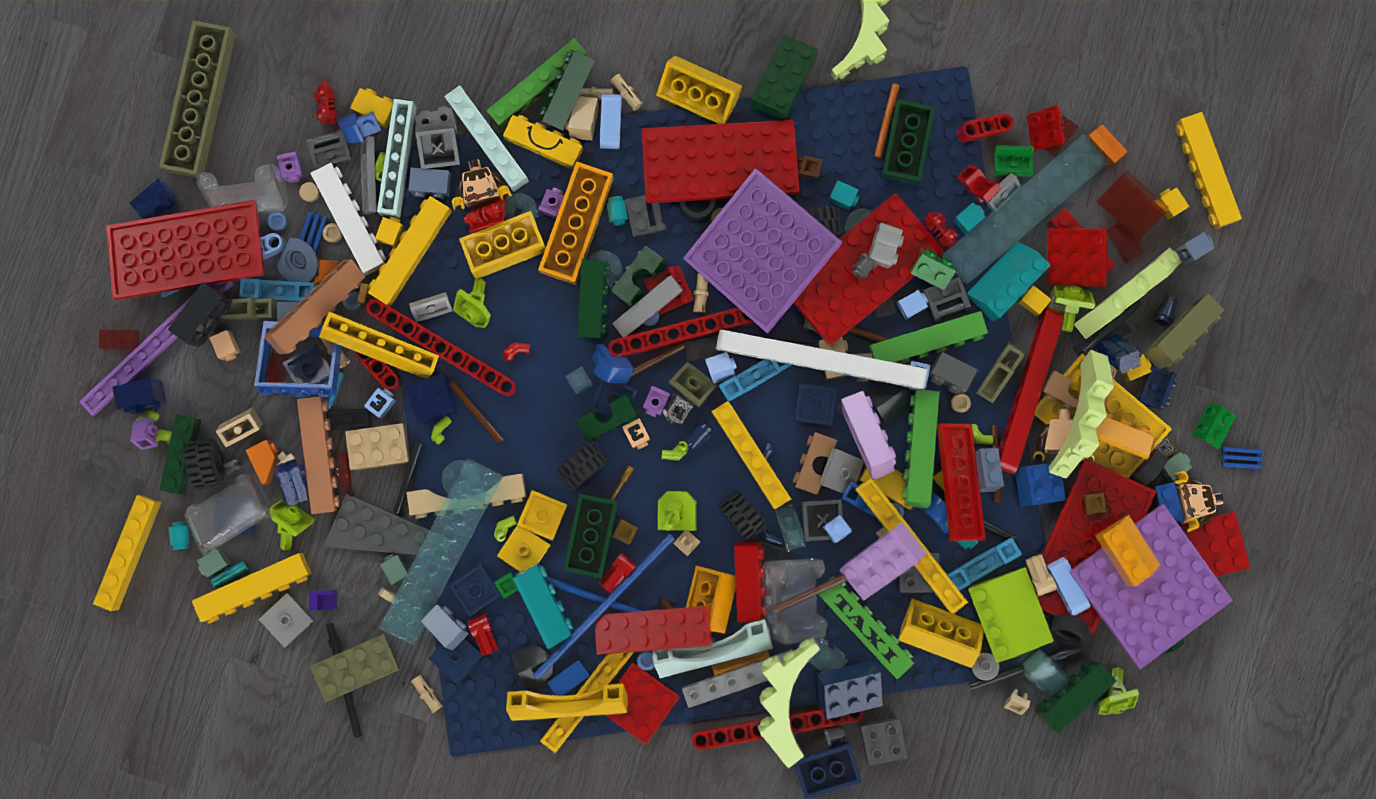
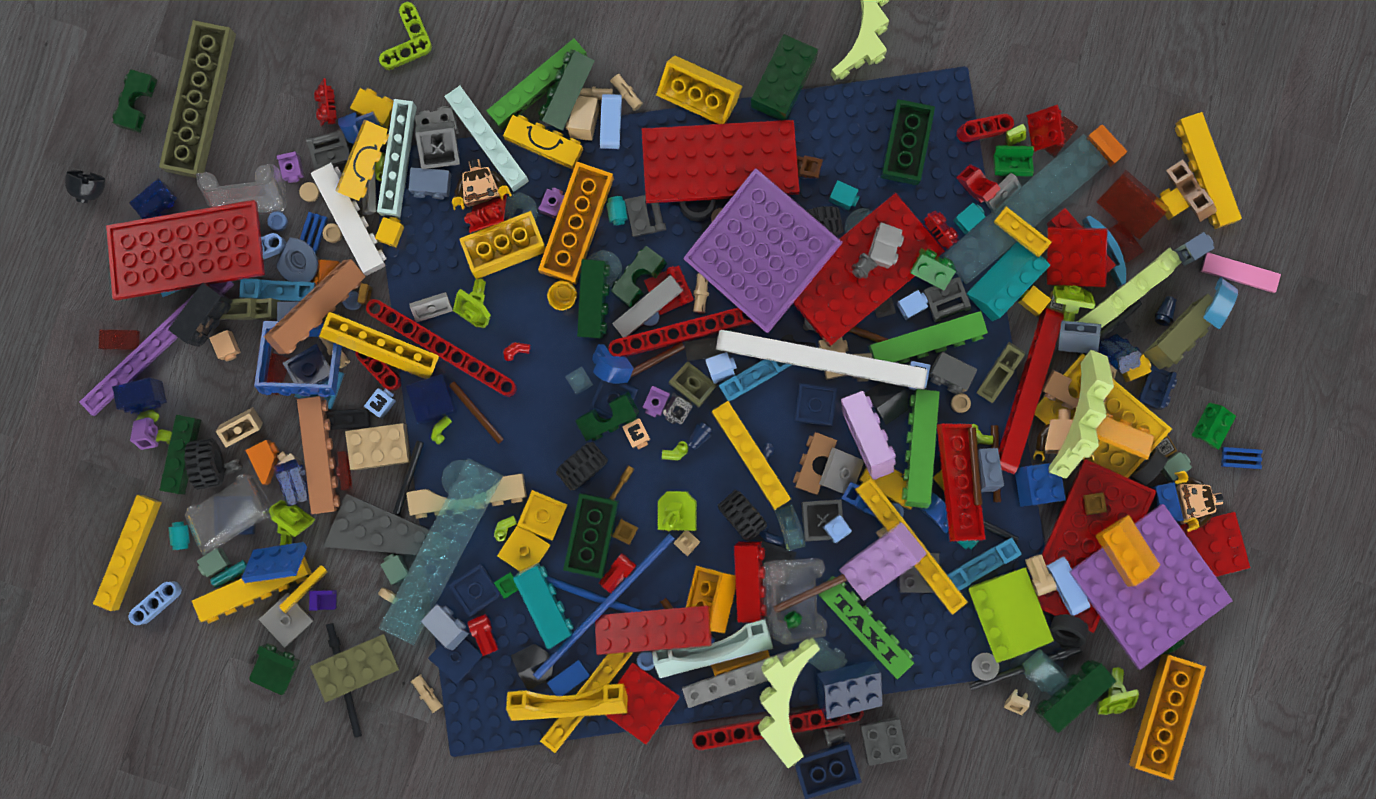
(84, 186): none -> black cylinder
(136, 85): none -> dark green arch
(146, 605): none -> light blue beam
(274, 562): none -> blue plate
(274, 668): none -> dark green bracket
(303, 589): none -> yellow tile
(361, 160): none -> yellow brick
(409, 251): yellow brick -> none
(415, 40): none -> lime beam
(562, 295): none -> yellow hair
(793, 619): none -> green plate
(886, 121): orange bar -> none
(942, 633): yellow slope -> none
(975, 466): none -> reddish brown bar
(1016, 135): none -> lime tile
(1022, 232): none -> yellow tile
(1079, 337): none -> sand blue brick
(1119, 271): none -> dark azure slope
(1167, 716): none -> light orange brick
(1195, 196): none -> medium nougat arch
(1222, 303): none -> dark azure slope
(1240, 272): none -> bright pink tile

